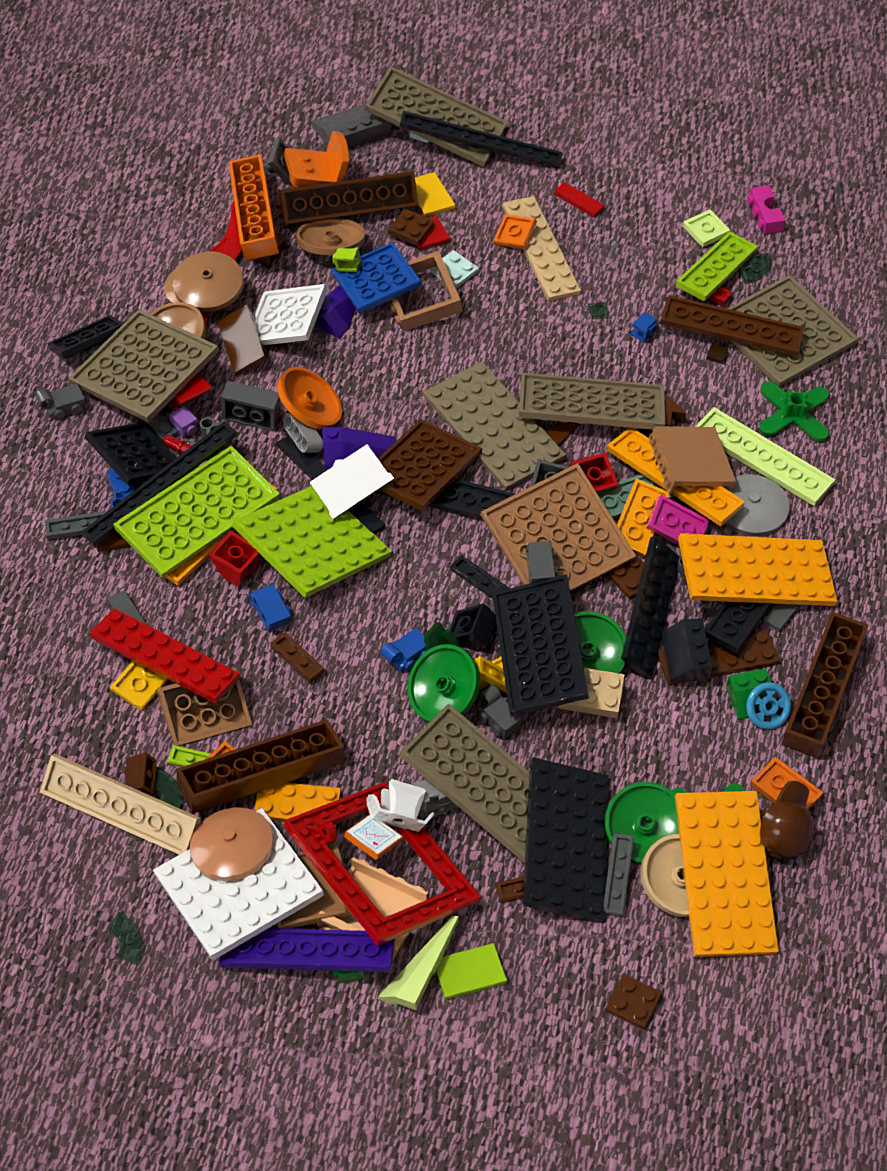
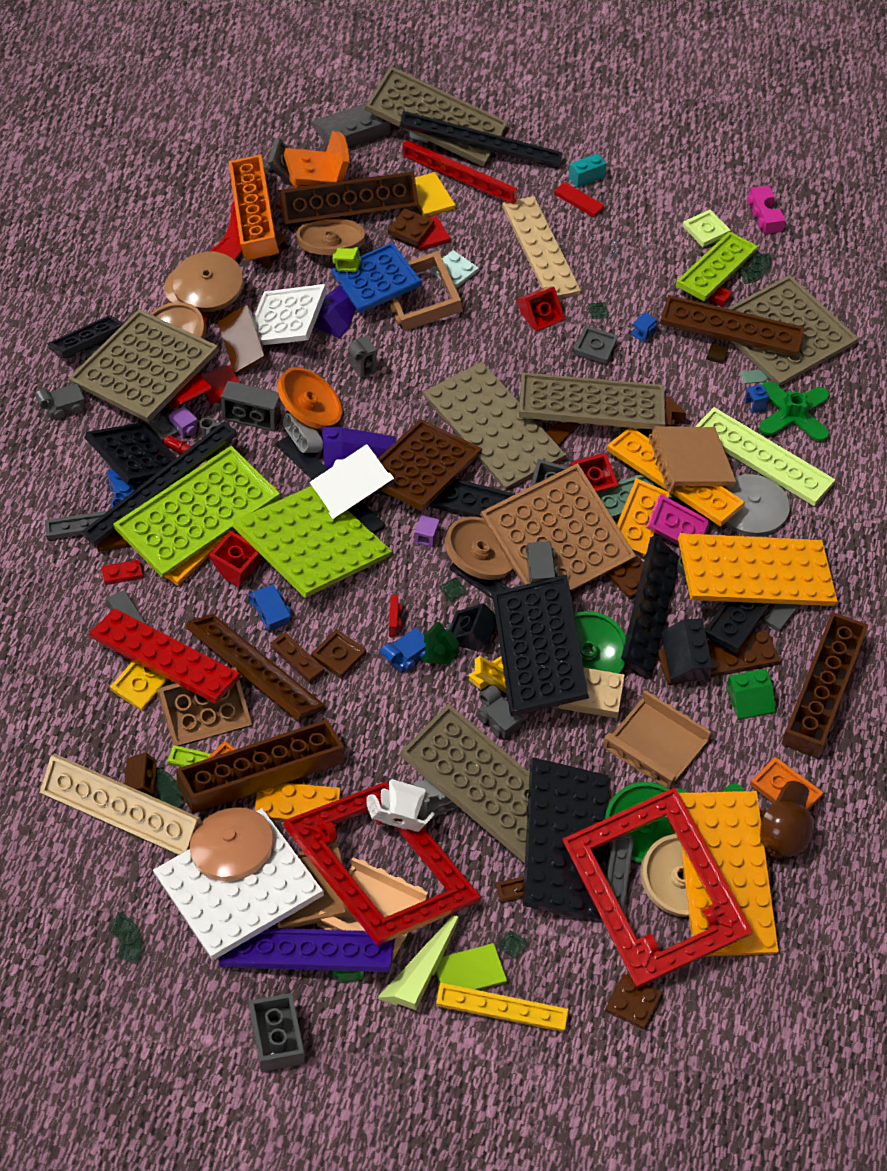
(122, 572): none -> red plate
(218, 380): none -> red tile
(255, 666): none -> reddish brown plate
(276, 1032): none -> dark grey brick
(338, 653): none -> reddish brown plate
(363, 357): none -> dark grey hinge
(373, 837): tile -> none
(394, 623): none -> red plate
(426, 531): none -> medium lavender brick
(443, 677): green dish -> none
(453, 589): none -> clear green tile
(460, 172): none -> red tile
(476, 550): none -> medium nougat dish
(501, 1007): none -> yellow plate
(512, 944): none -> clear green tile
(515, 231): orange tile -> none
(541, 308): none -> red slope
(587, 170): none -> teal brick
(595, 344): none -> dark grey plate
(657, 740): none -> medium nougat panel
(723, 917): none -> red plate
(753, 376): none -> sand green piece
(754, 699): dark azure plate -> none
(759, 397): none -> blue window

